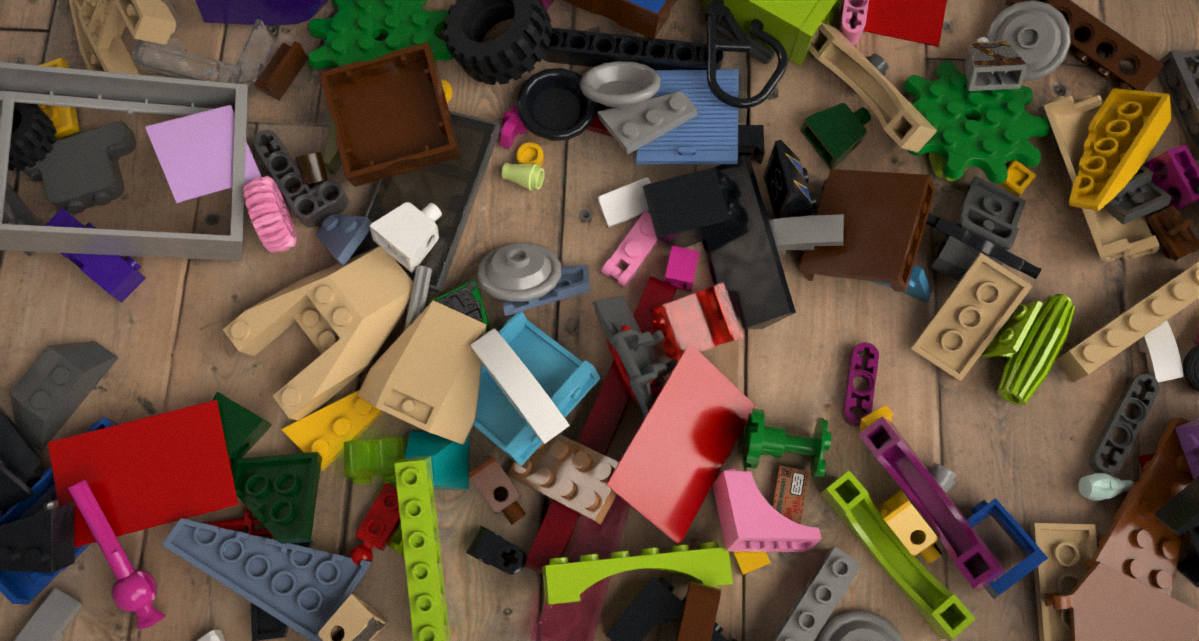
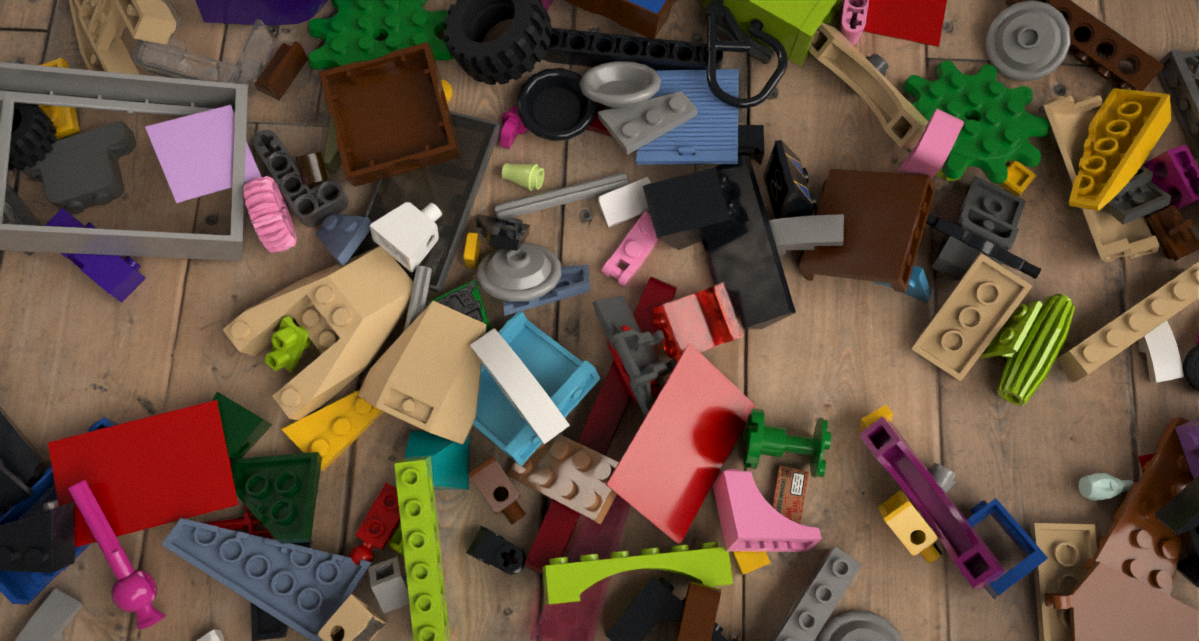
(57, 387): dark grey wedge -> none
(287, 346): none -> lime hips
(373, 459): clear neon green brick -> none
(389, 584): none -> light grey brick
(472, 250): none -> yellow tile
(503, 233): none -> black wing
(530, 154): yellow tile -> none
(560, 196): none -> light grey axle
(681, 268): dark pink panel -> none
(836, 132): dark green torso -> none
(856, 362): magenta beam -> none
(929, 597): lime arch -> none
(934, 145): none -> bright pink beam
(993, 66): light grey torso -> none
(1128, 426): dark grey beam -> none

